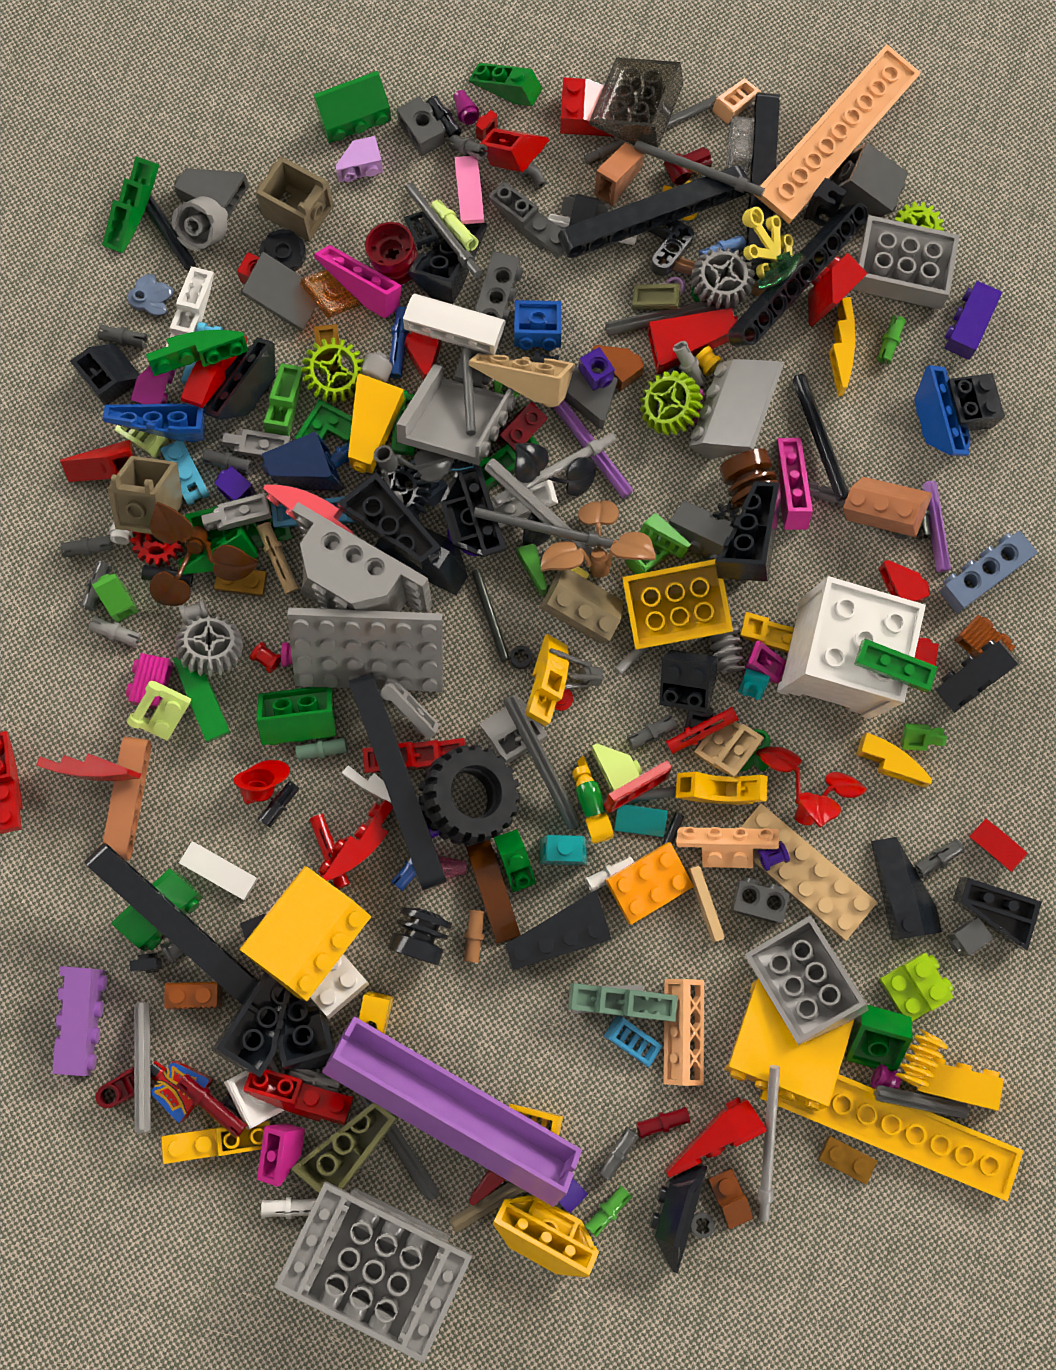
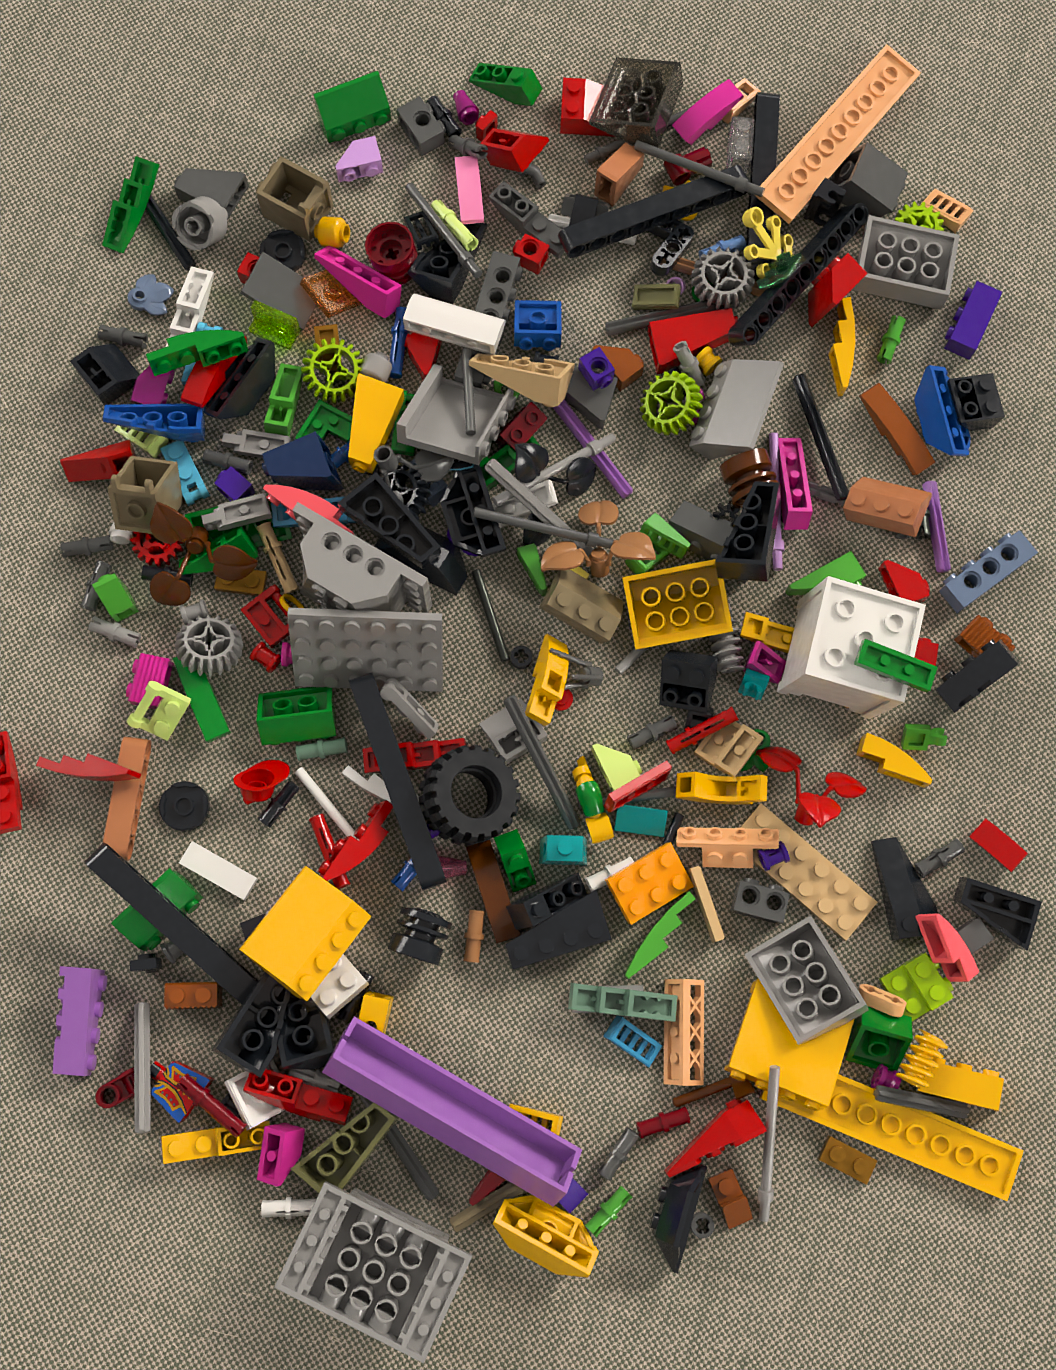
(184, 806): none -> black tile
(264, 618): none -> red plate
(274, 325): none -> clear neon green bracket
(292, 599): none -> yellow piece
(325, 802): none -> white bar
(332, 232): none -> yellow head
(351, 1008): none -> black pin
(531, 262): none -> red brick
(546, 901): none -> black slope
(653, 942): none -> bright green slope
(707, 111): none -> dark pink slope
(740, 1088): none -> reddish brown piece
(778, 543): none -> lavender bar
(842, 568): none -> bright green slope
(882, 1000): none -> light nougat beam
(897, 428): none -> dark orange slope
(947, 948): none -> coral slope
(957, 208): none -> light nougat slope

